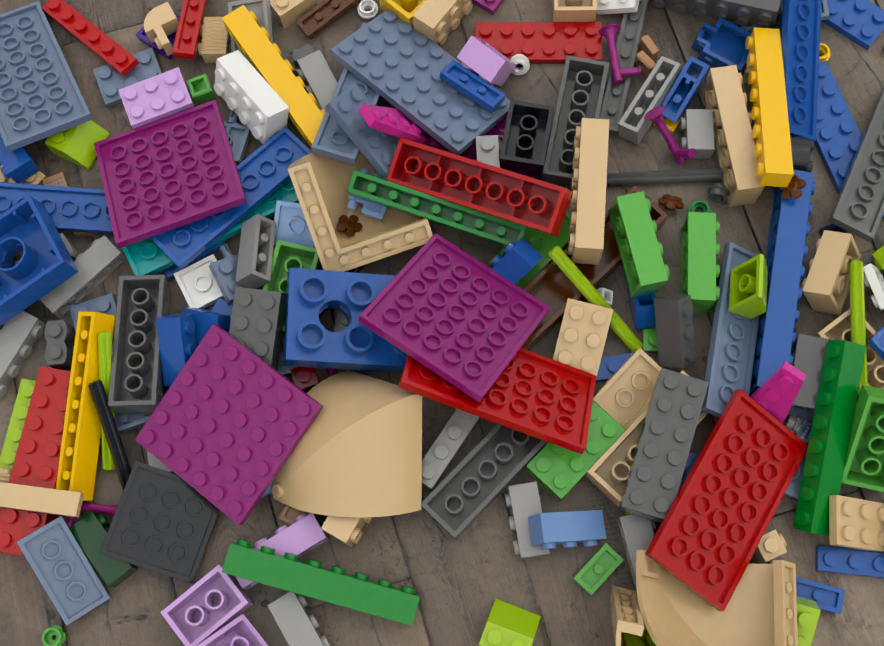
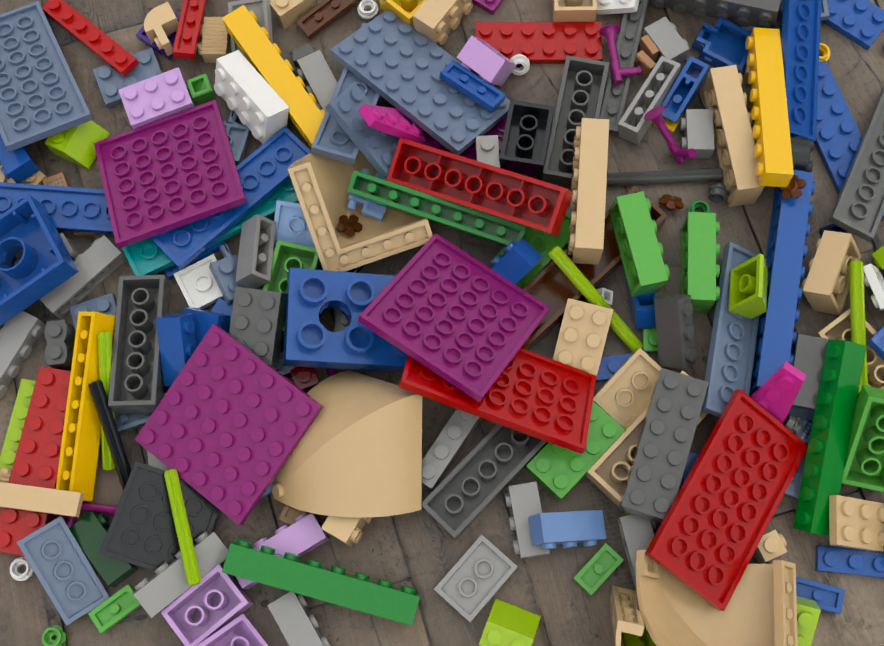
(15, 569): none -> white plate
(114, 609): none -> bright green plate
(171, 579): none -> light grey brick
(182, 527): none -> lime axle
(475, 578): none -> light grey plate
(667, 40): none -> light grey brick

